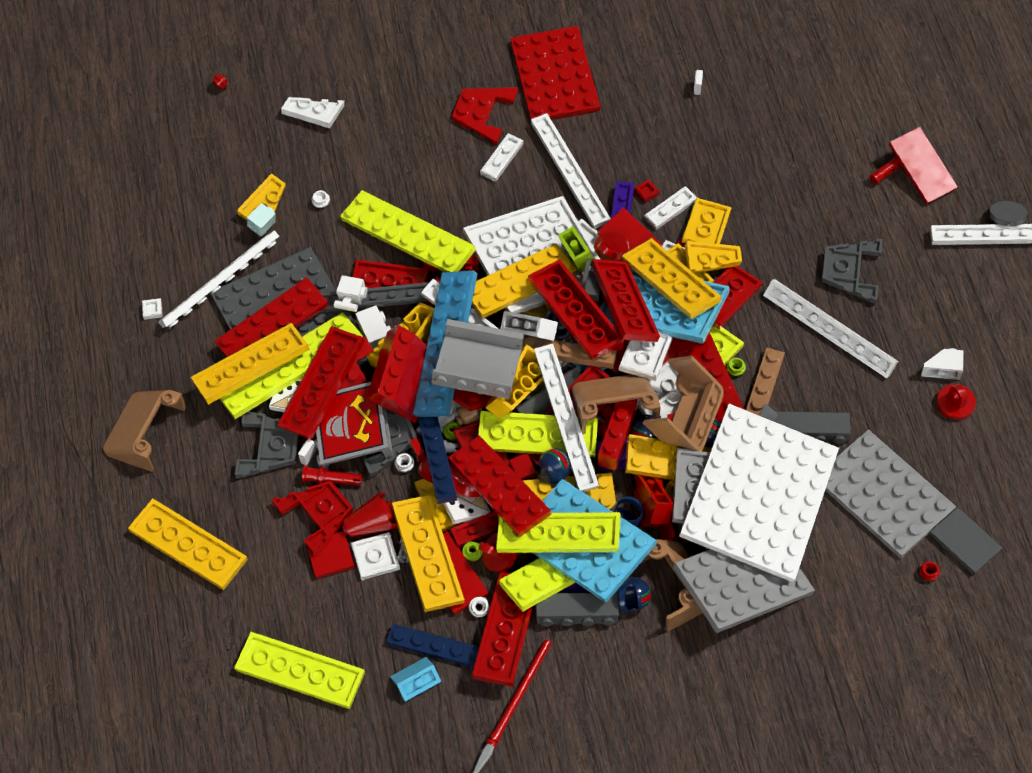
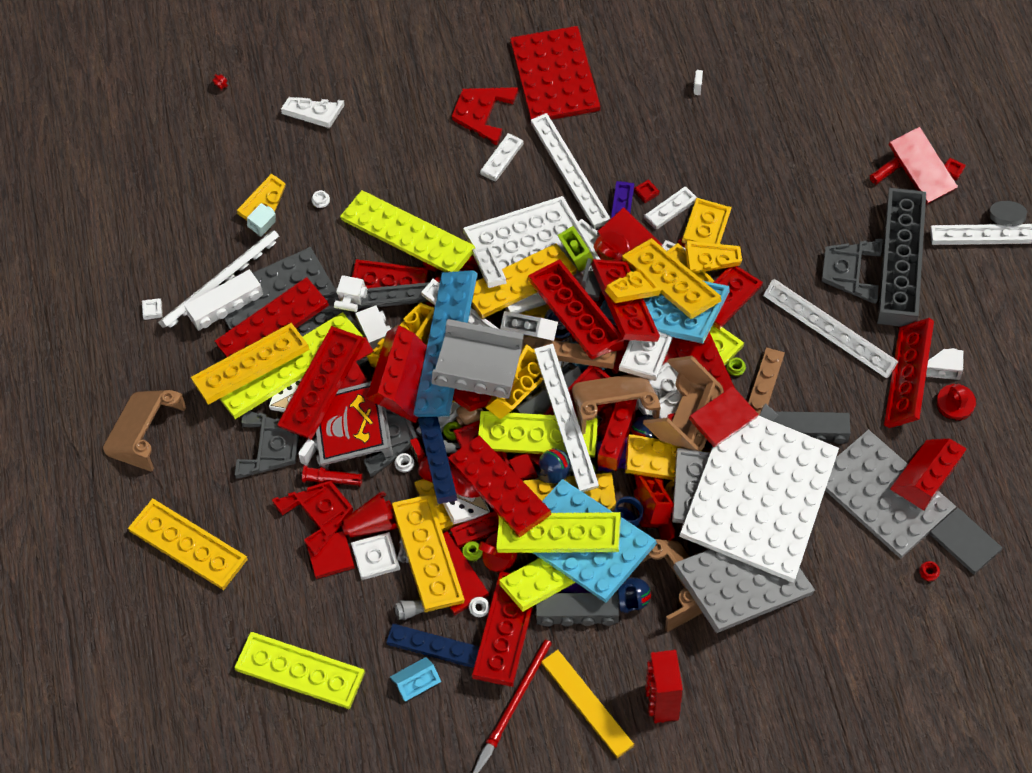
(223, 300): none -> white brick
(408, 609): none -> light grey cone
(489, 266): none -> white tile
(587, 704): none -> yellow tile
(633, 286): none -> yellow wing
(664, 686): none -> red brick
(723, 416): none -> red tile
(902, 257): none -> dark grey brick
(909, 373): none -> red plate
(928, 471): none -> red slope
(954, 168): none -> red tile

